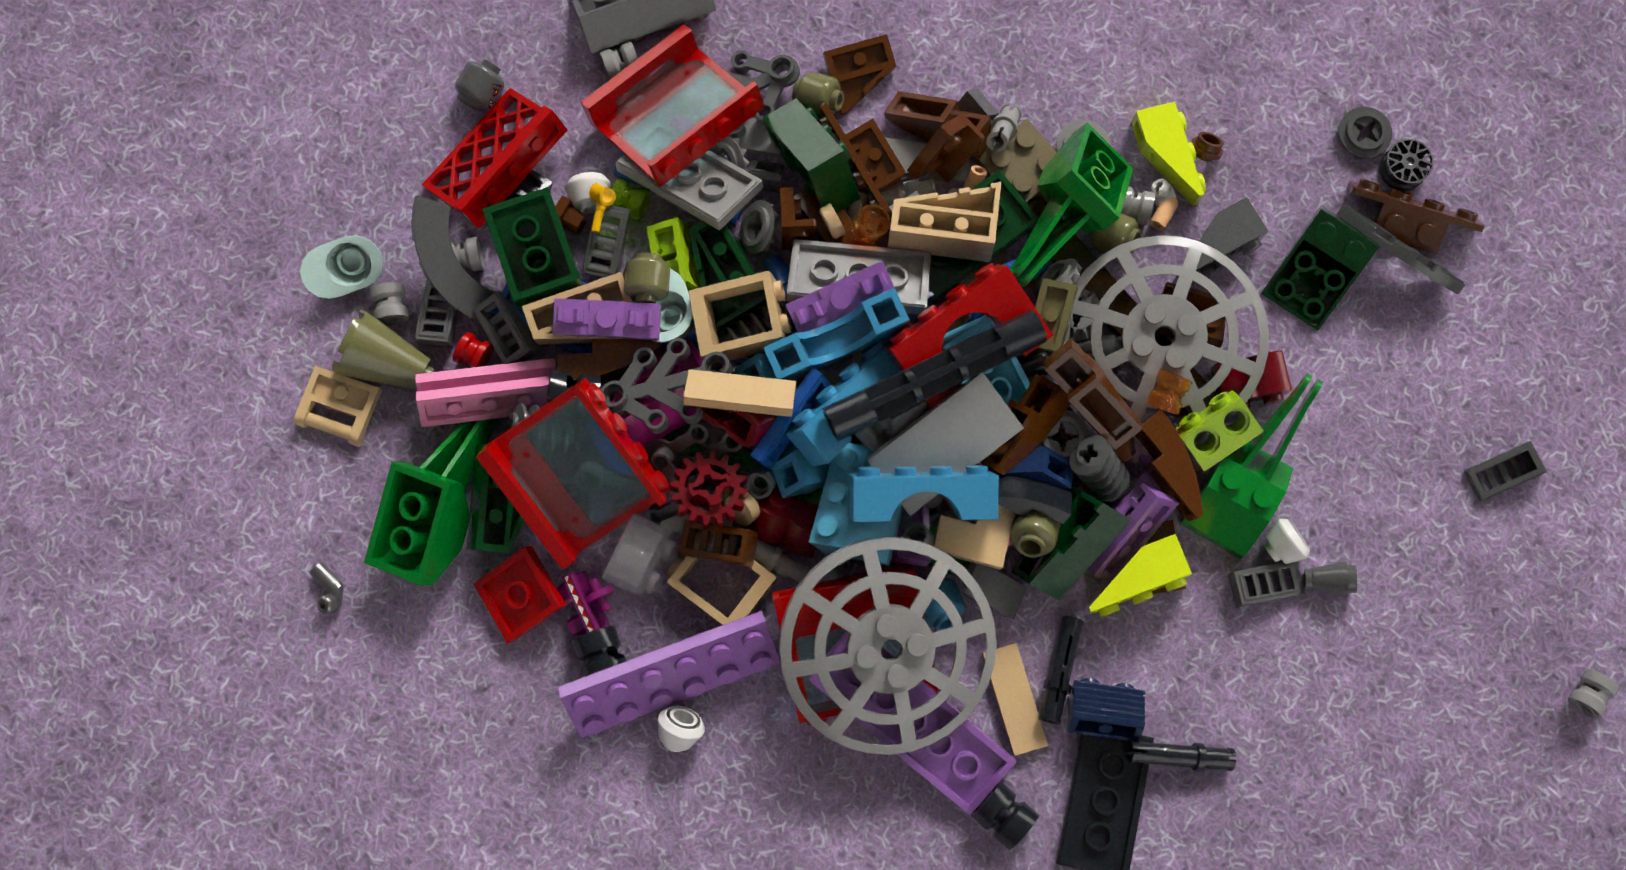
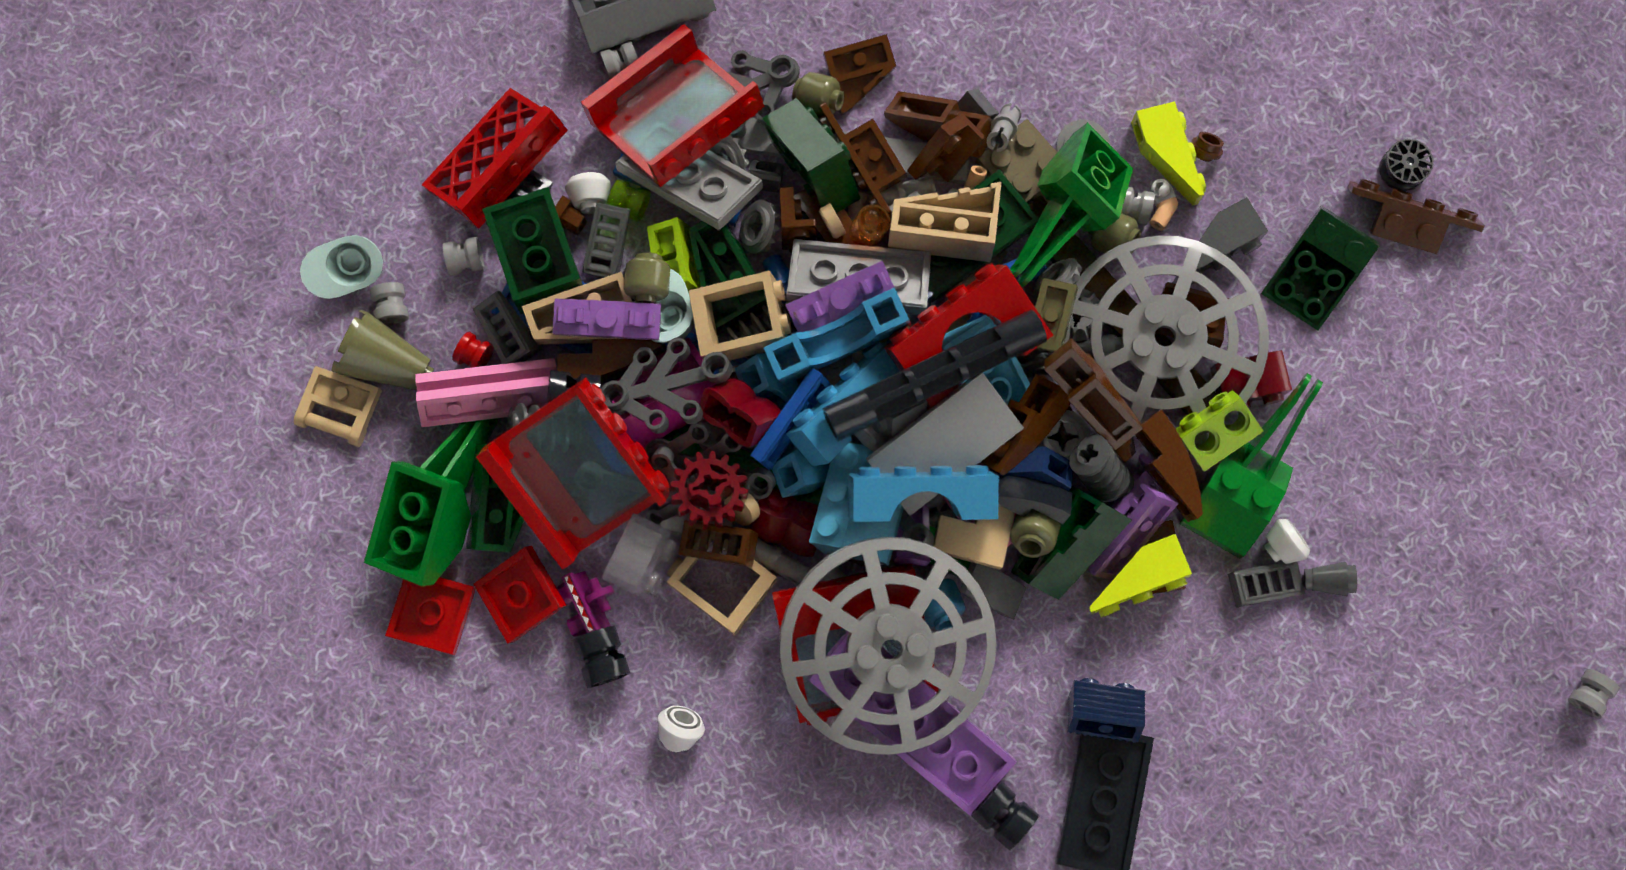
(332, 589): flat silver arm -> none
(431, 338): dark grey slope -> none
(431, 614): none -> red plate
(439, 261): dark grey tile -> none
(479, 85): dark grey head -> none
(603, 198): yellow hand -> none
(669, 675): medium lavender plate -> none
(739, 393): tan tile -> none
(1016, 701): tan tile -> none
(1057, 684): black pin -> none
(1169, 391): clear orange wheel -> none
(1192, 756): black pin -> none
(1360, 118): dark grey gear -> none
(1399, 249): dark grey tile -> none
(1529, 455): dark grey slope -> none

